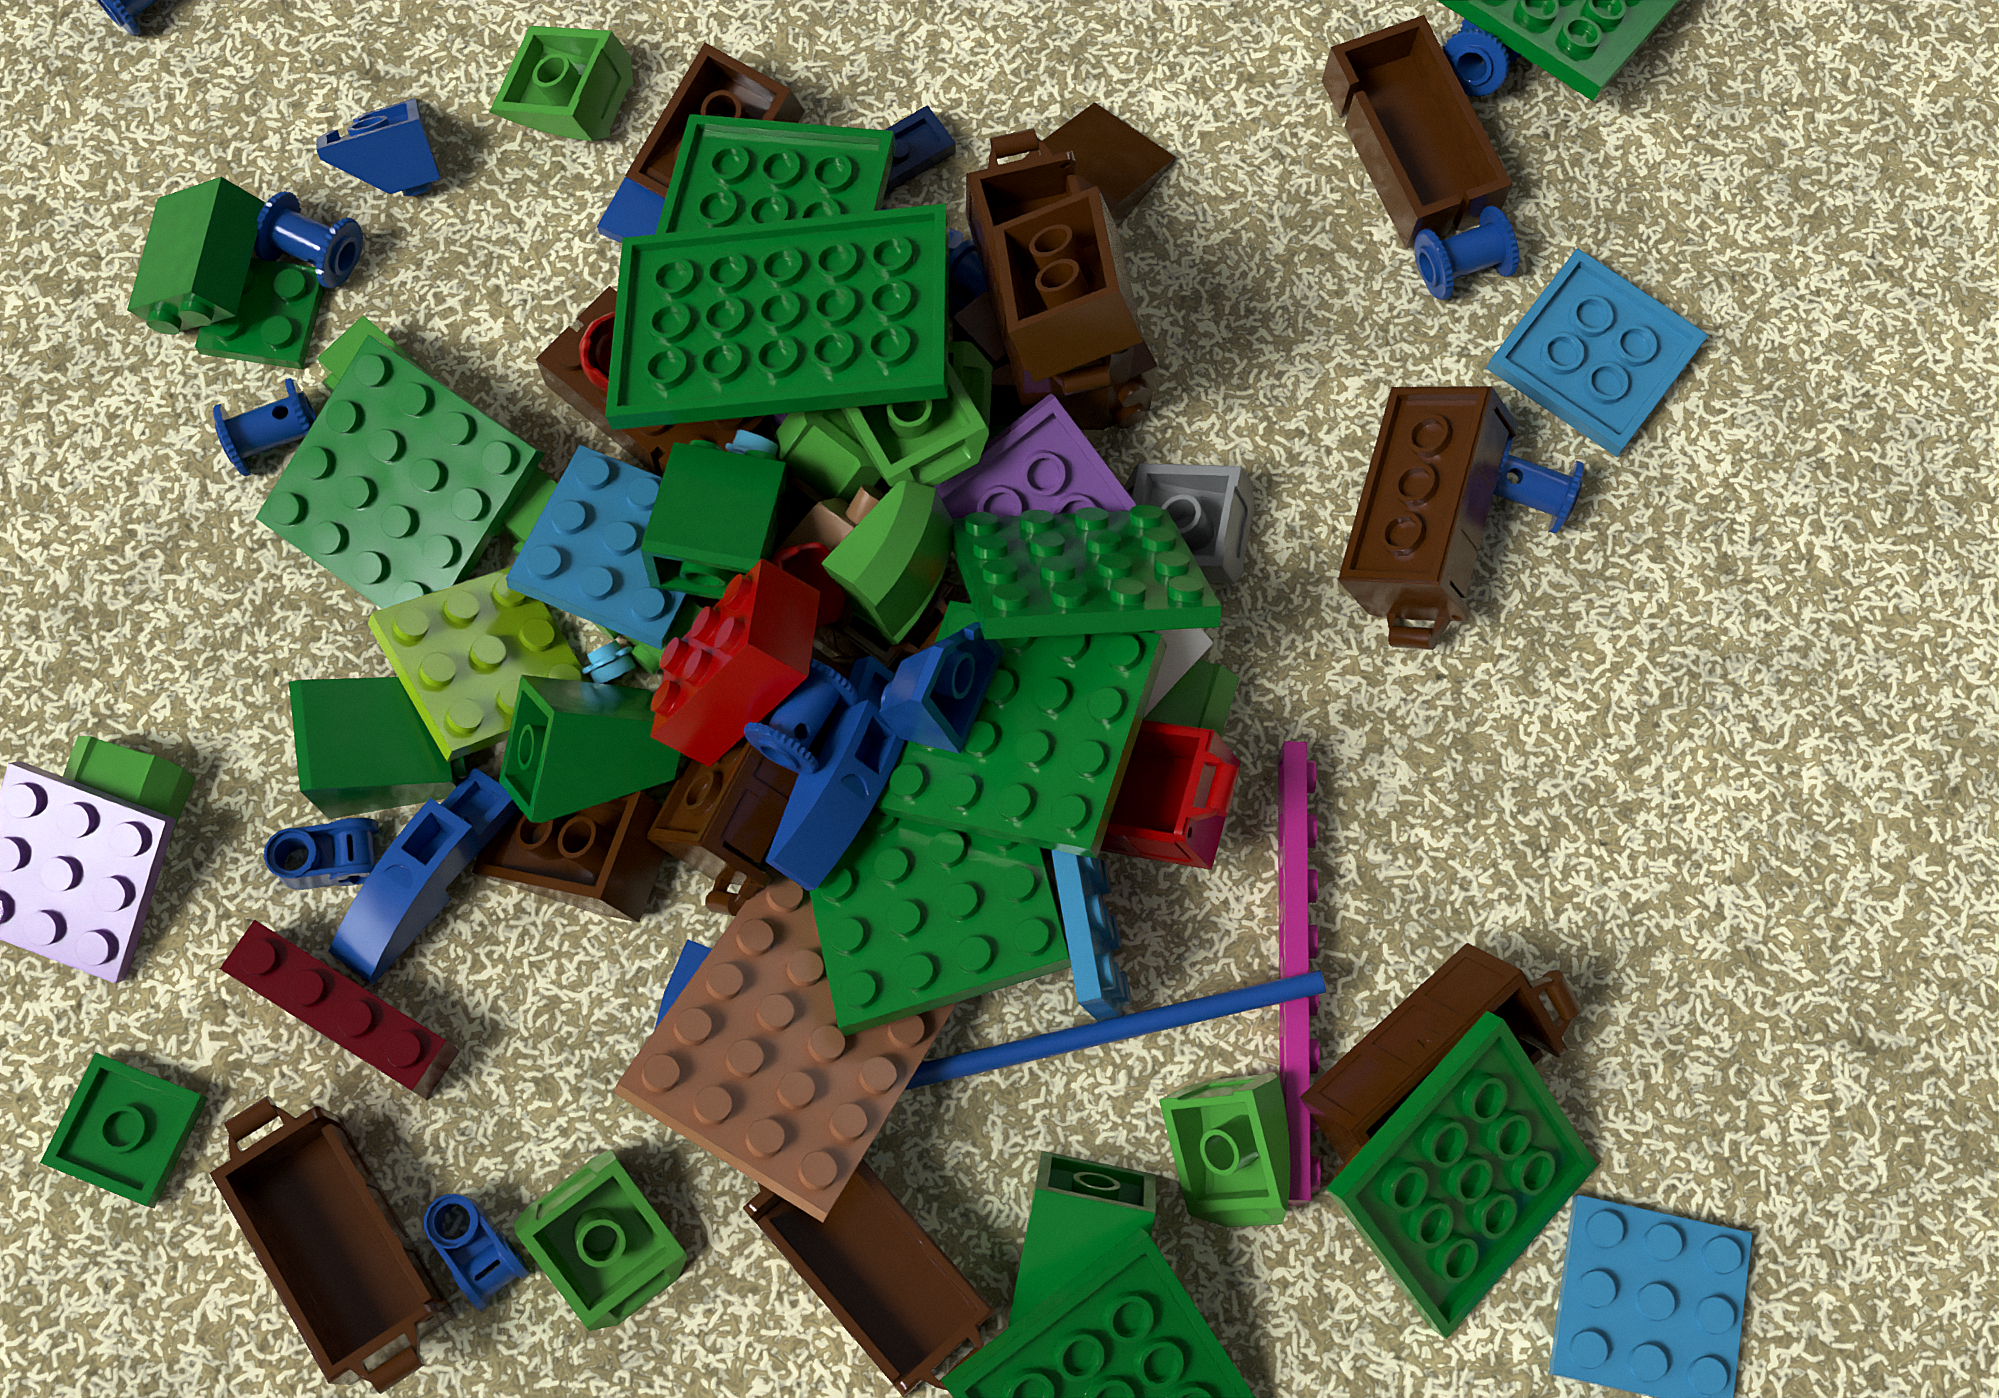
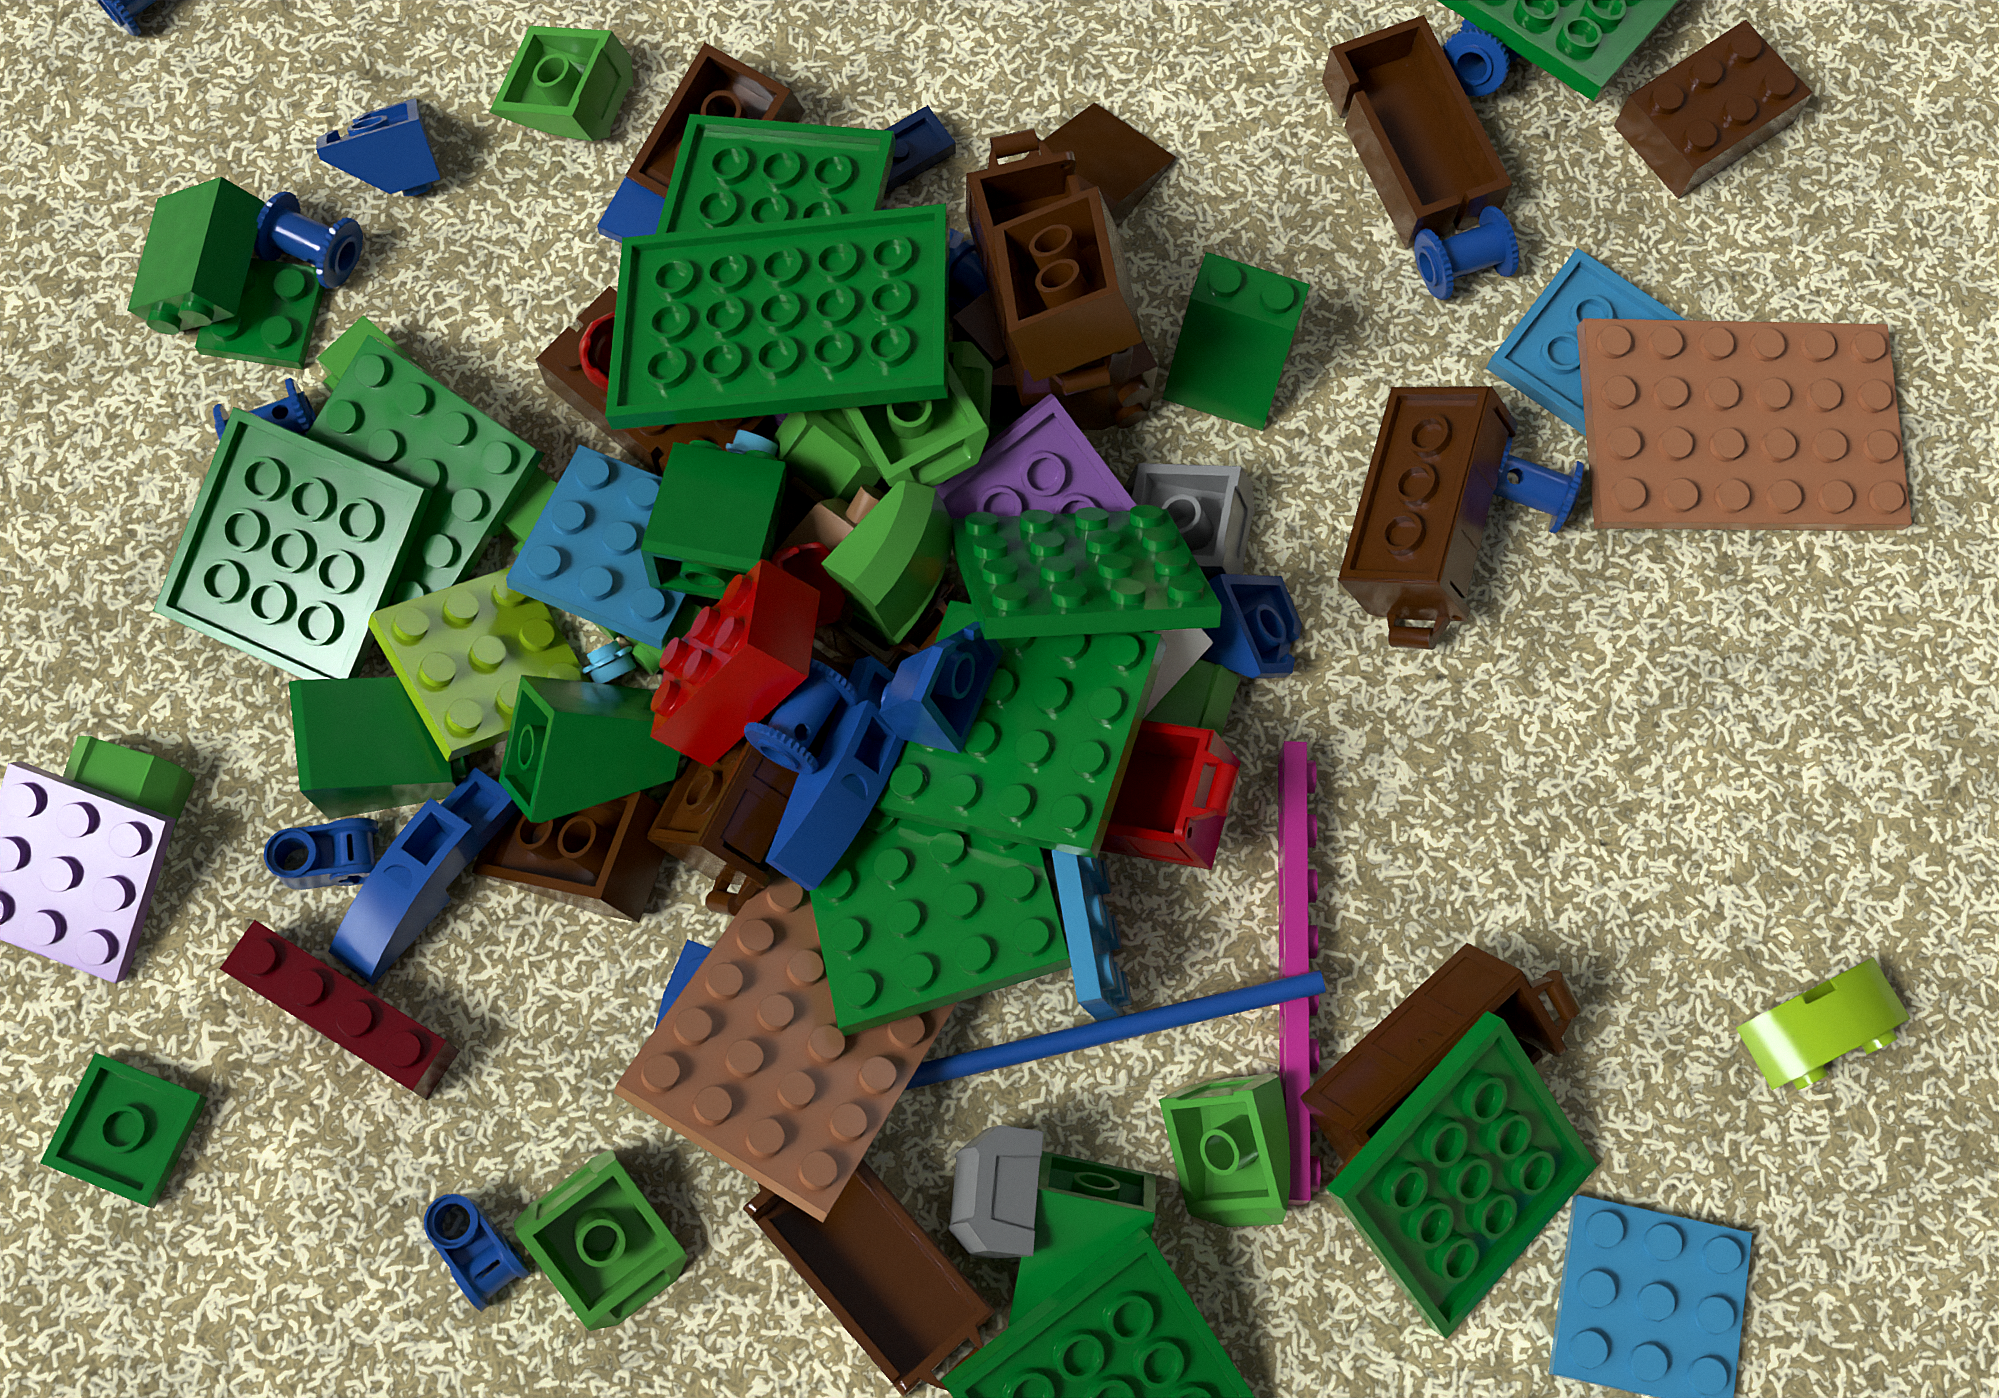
(291, 549): none -> plate
(331, 1245): reddish brown container -> none
(997, 1193): none -> light grey slope
(1235, 340): none -> green slope
(1254, 626): none -> blue slope
(1712, 109): none -> reddish brown brick
(1742, 425): none -> nougat plate
(1824, 1024): none -> lime brick

